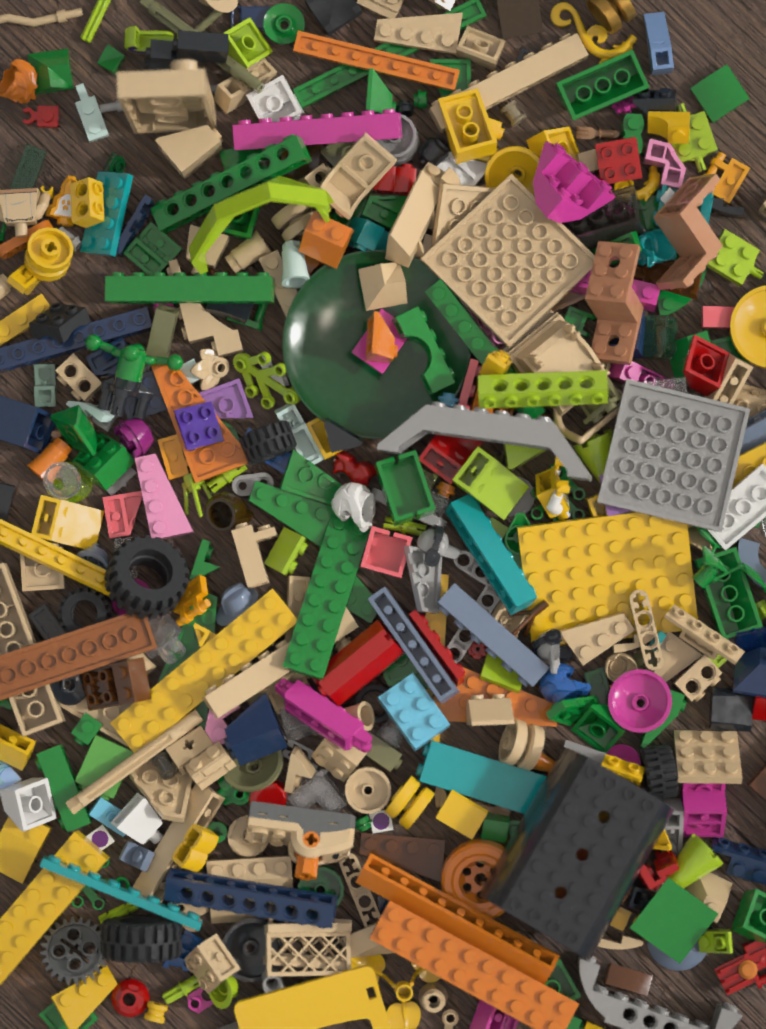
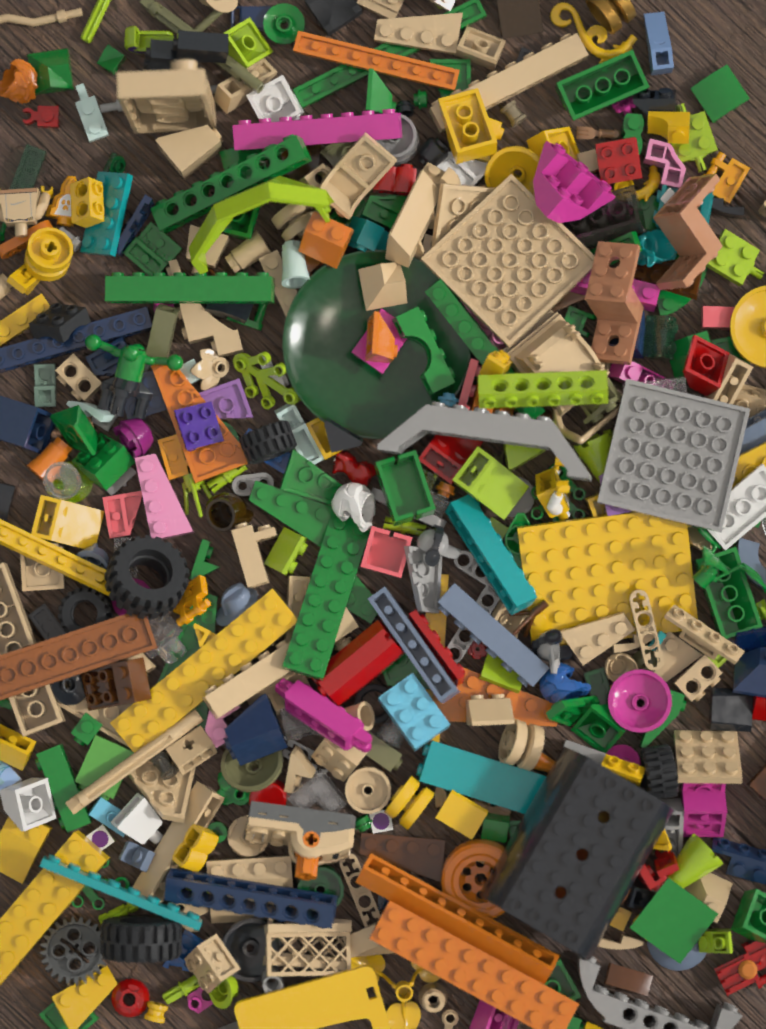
(210, 765): tan brick -> none

